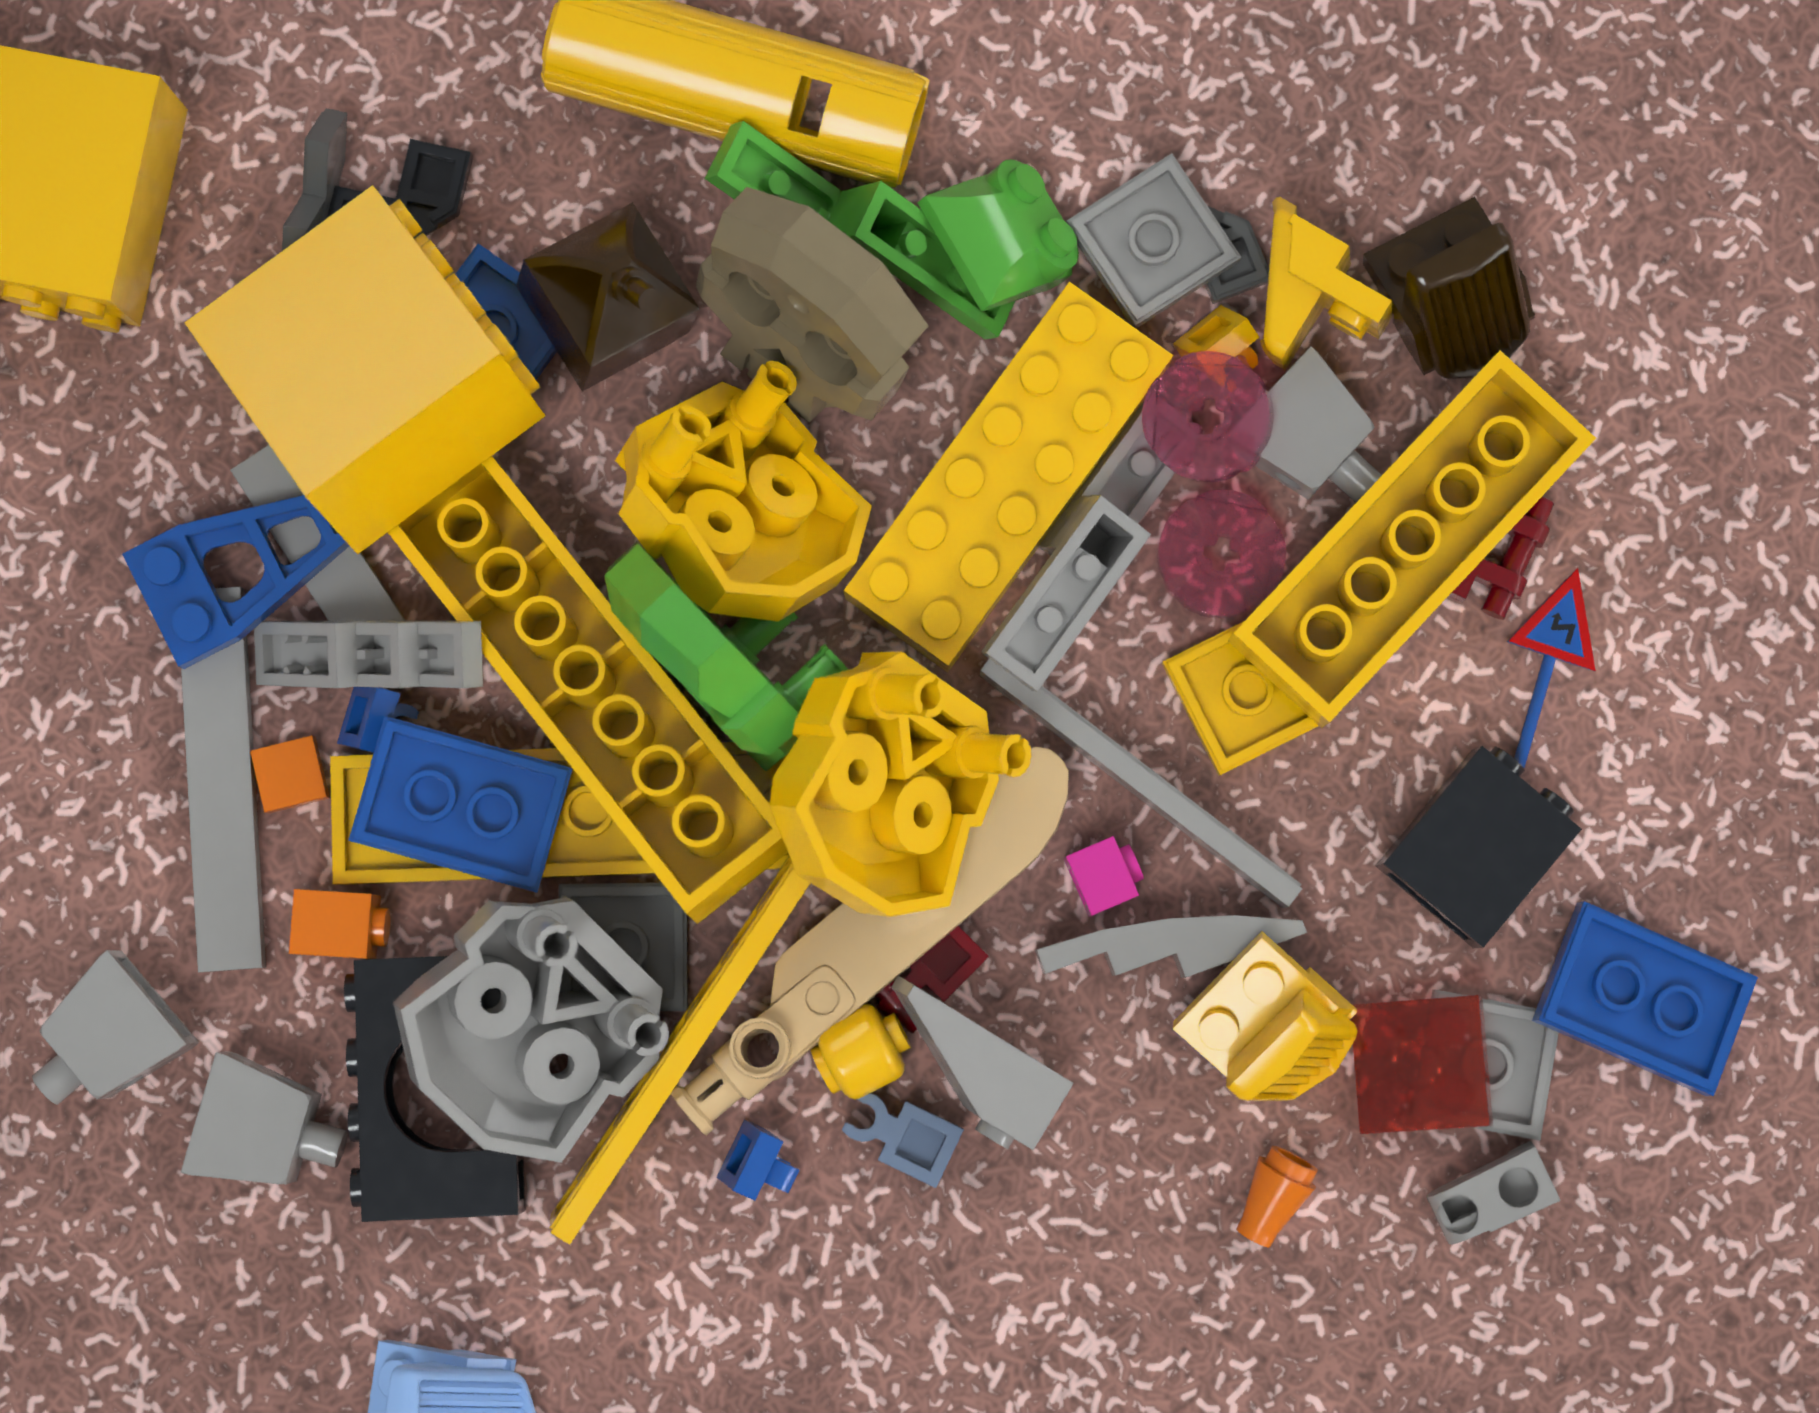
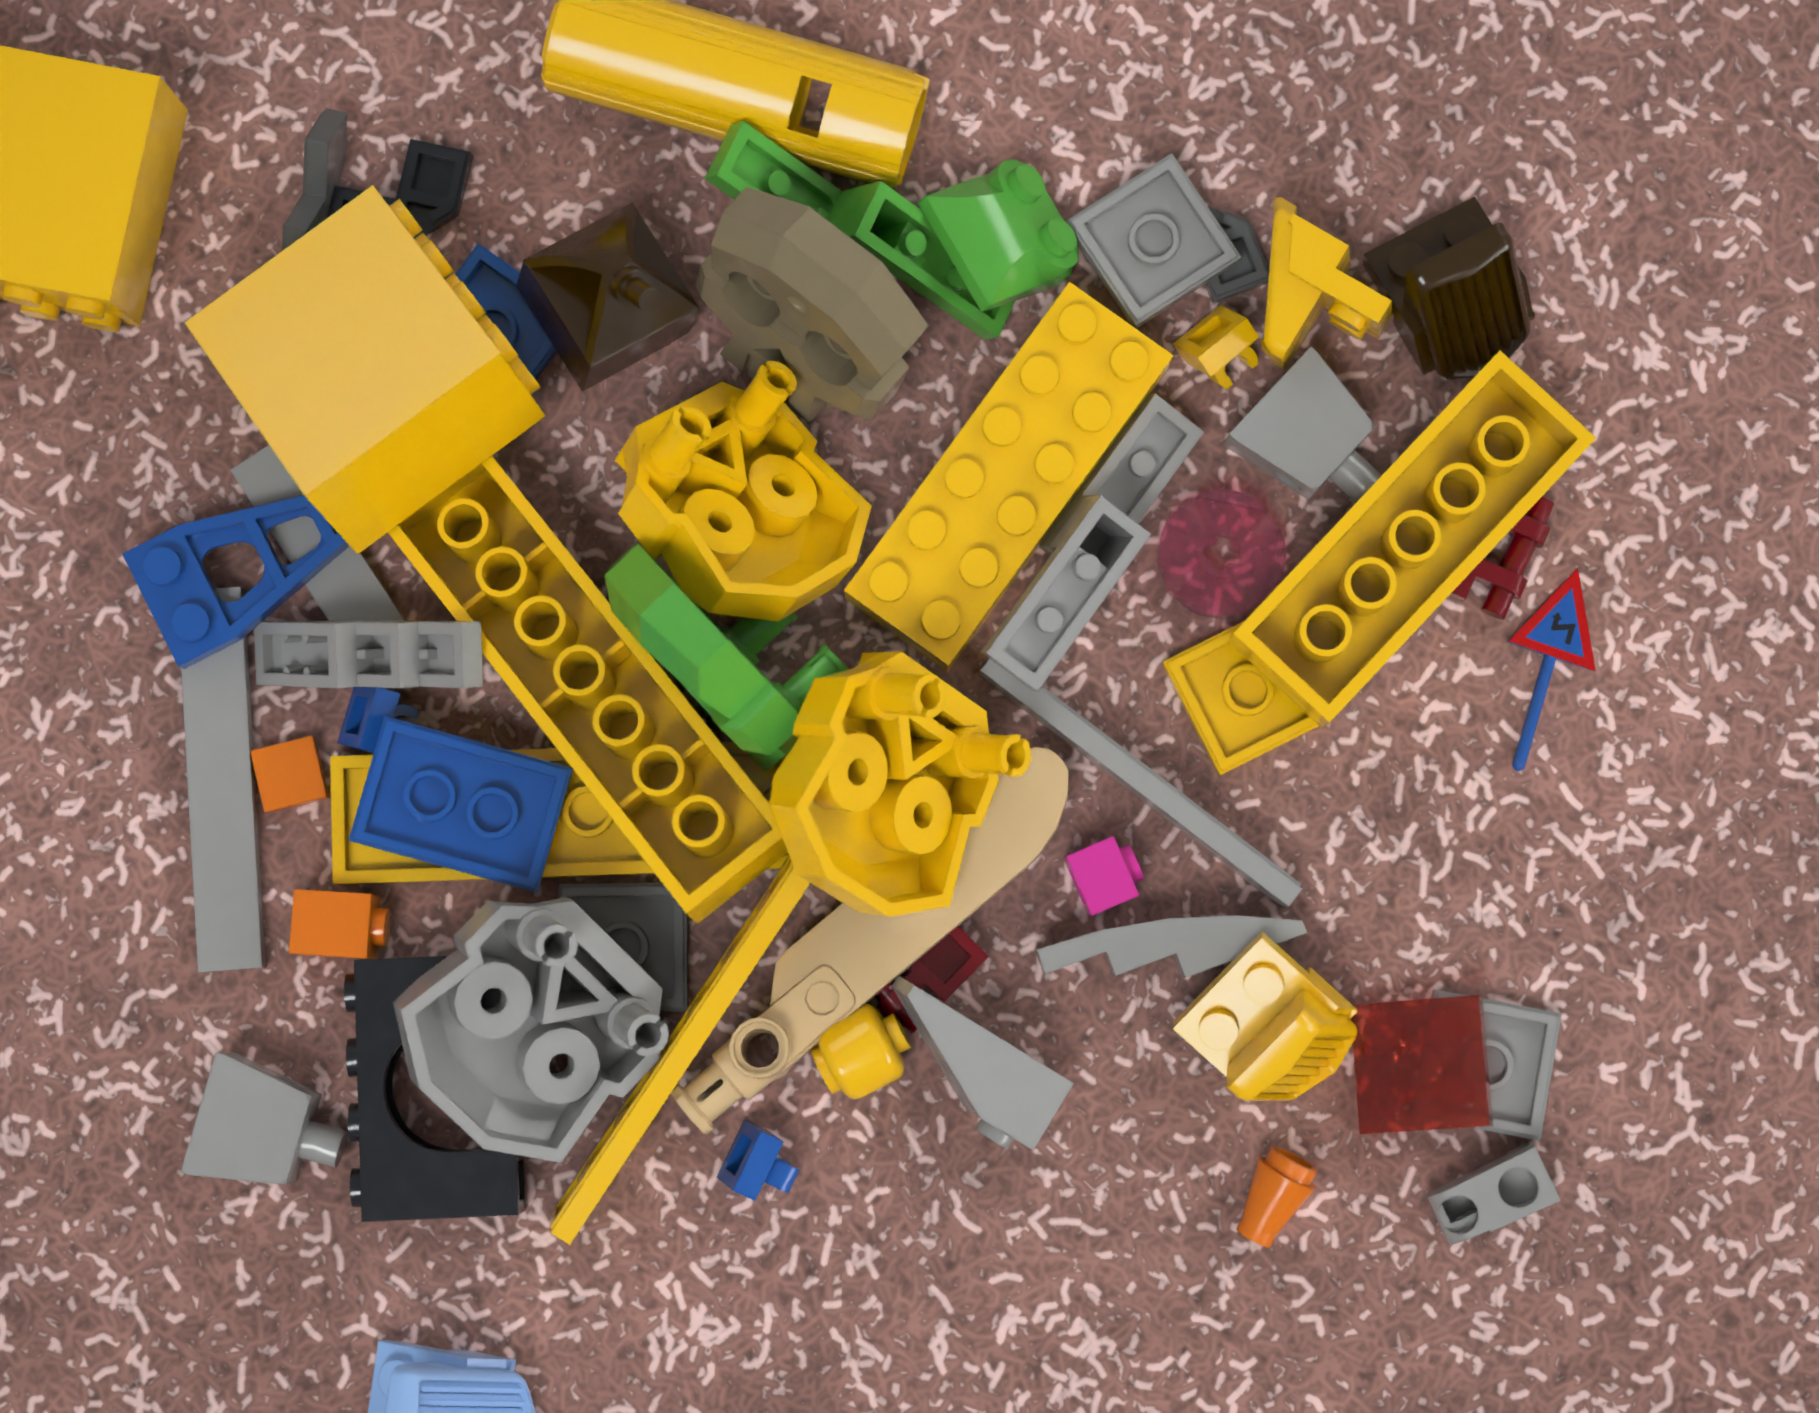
(109, 1032): light grey torso -> none
(914, 1141): sand blue plate -> none
(1182, 390): clear pink plate -> none
(1480, 845): black brick -> none
(1645, 998): blue tile -> none

